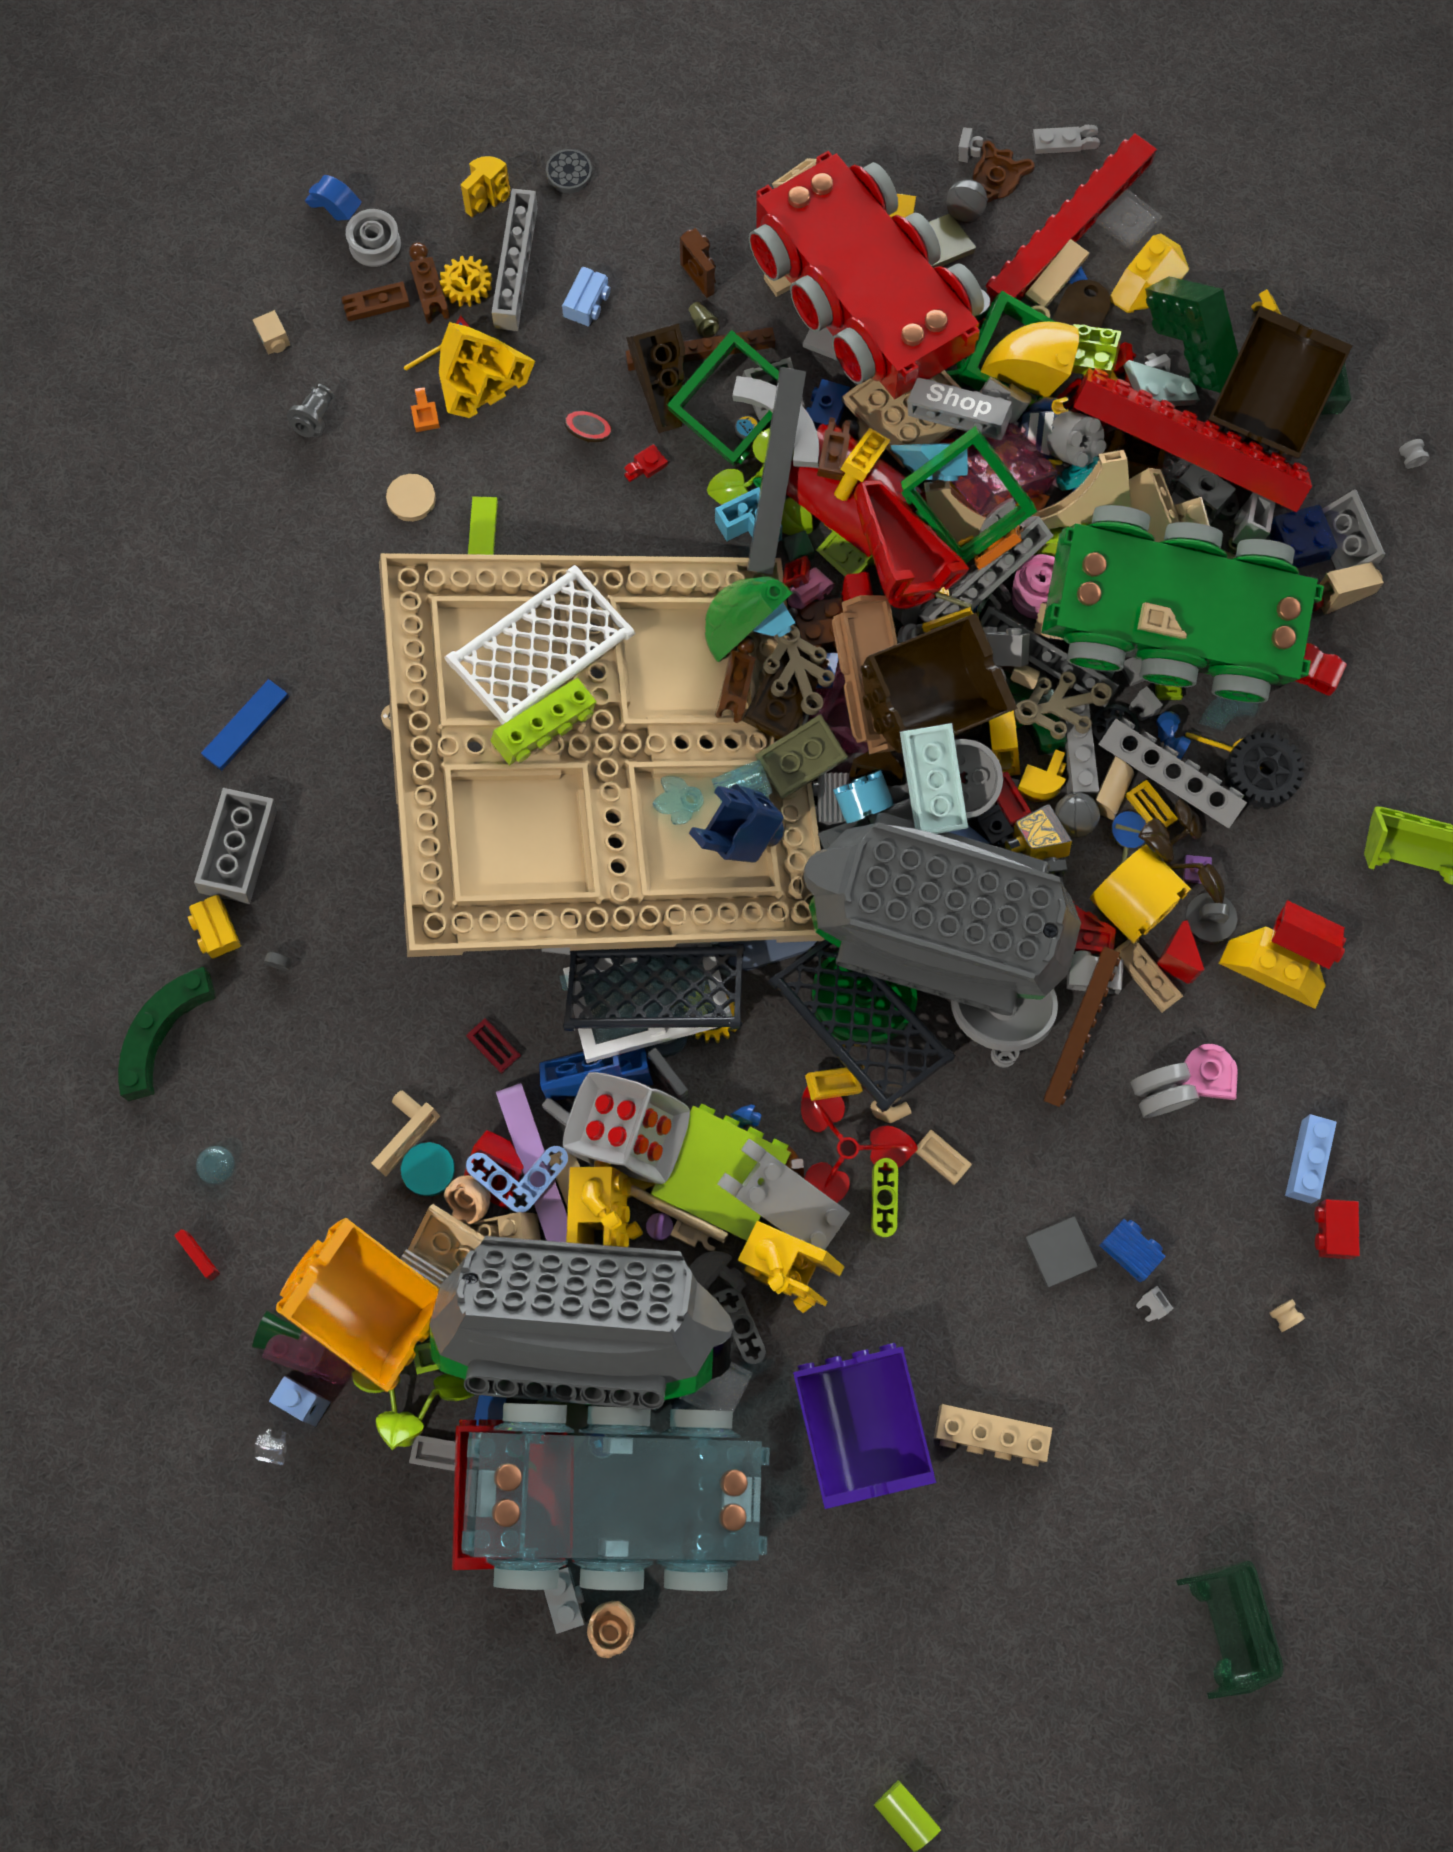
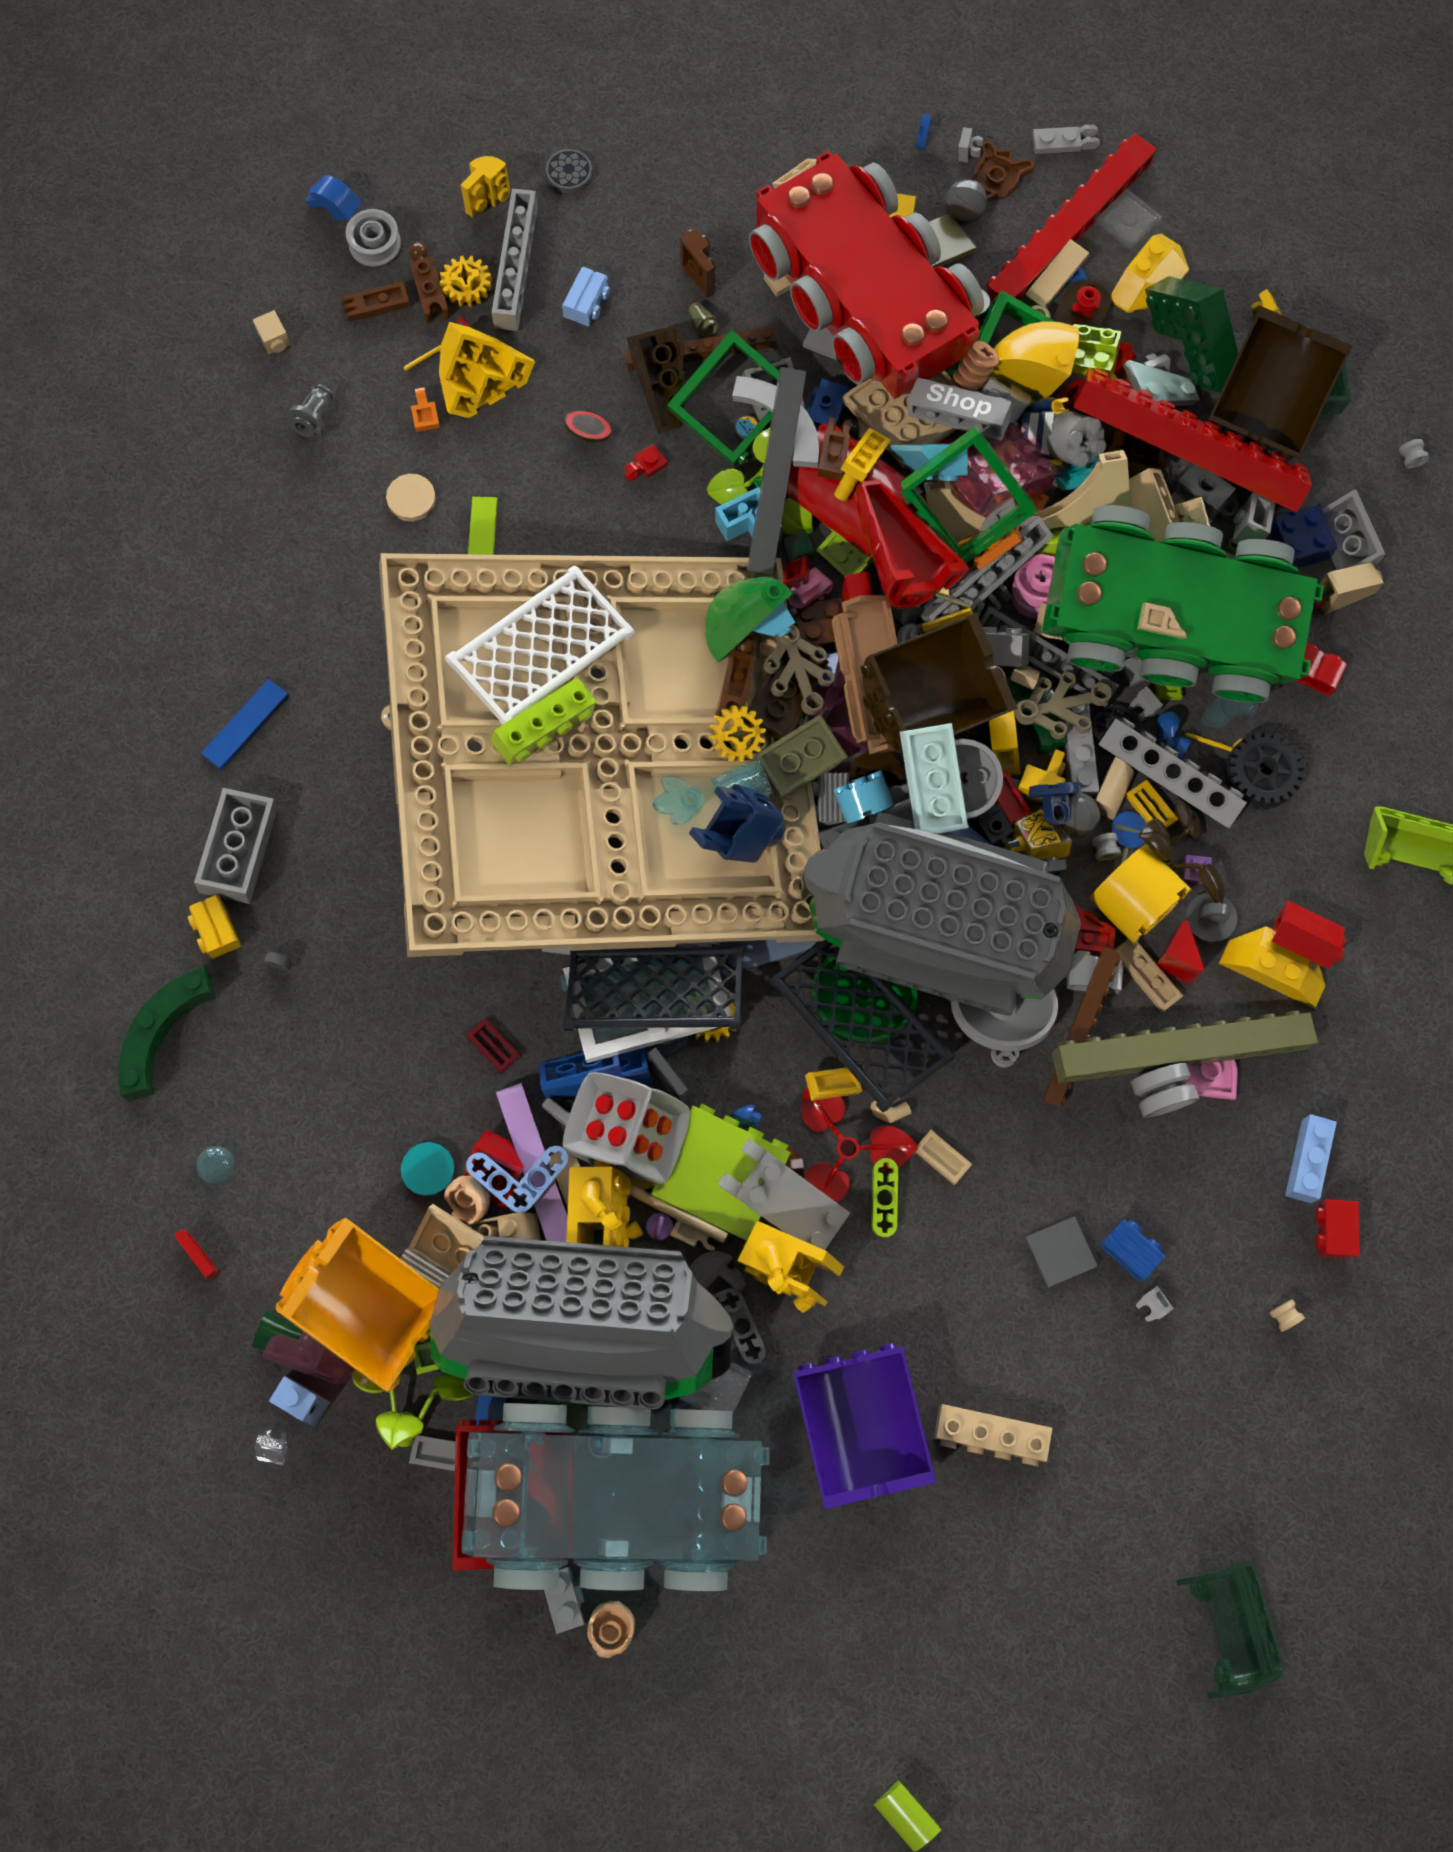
(421, 1120): tan piece -> none
(736, 723): none -> yellow gear
(923, 132): none -> blue tile
(975, 367): none -> nougat piece
(1055, 796): none -> dark blue tile
(1087, 301): none -> red brick
(1106, 846): none -> light grey wheel
(1191, 1045): none -> olive brick

